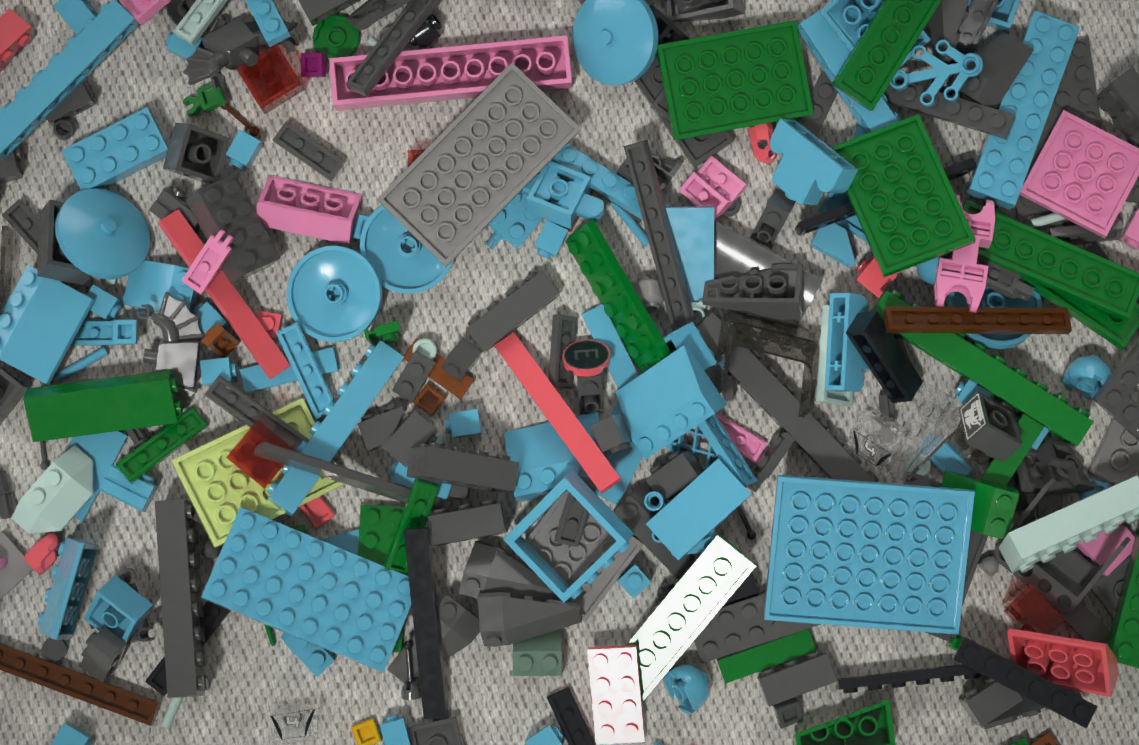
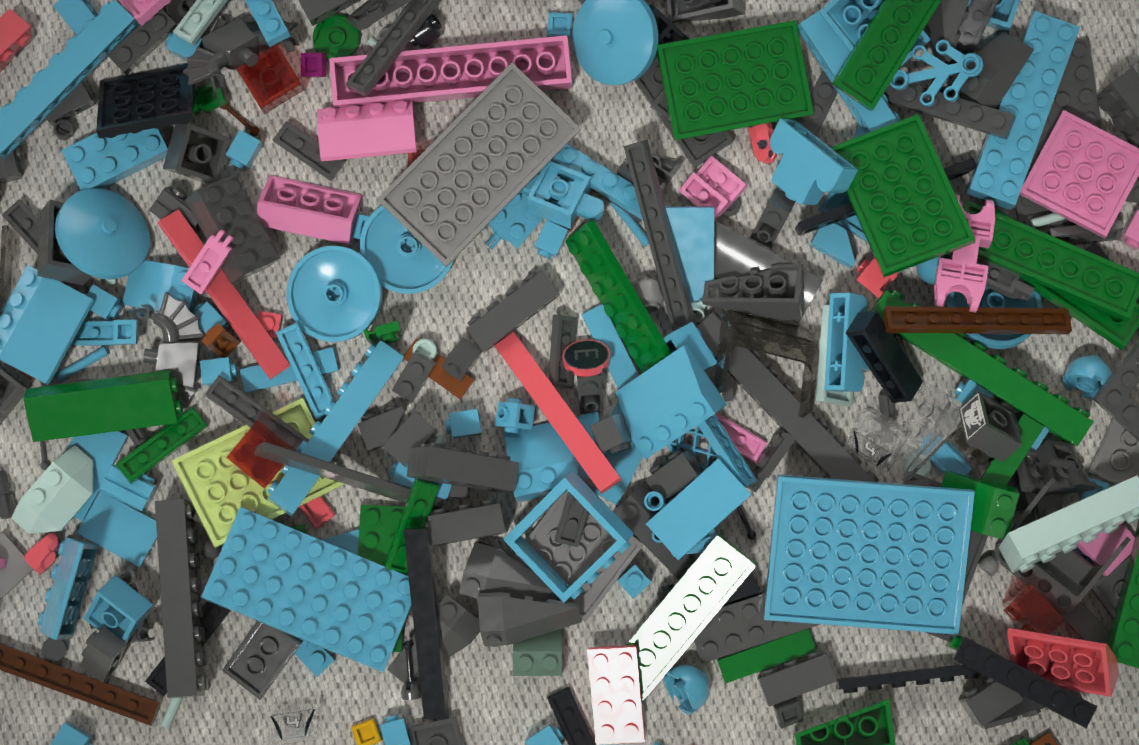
(119, 529): none -> medium azure tile
(142, 42): none -> dark grey brick
(145, 101): none -> black plate
(261, 658): none -> dark grey tile
(366, 130): none -> bright pink slope
(429, 400): dark orange tile -> none
(514, 416): none -> medium azure brick
(559, 24): none -> medium azure tile

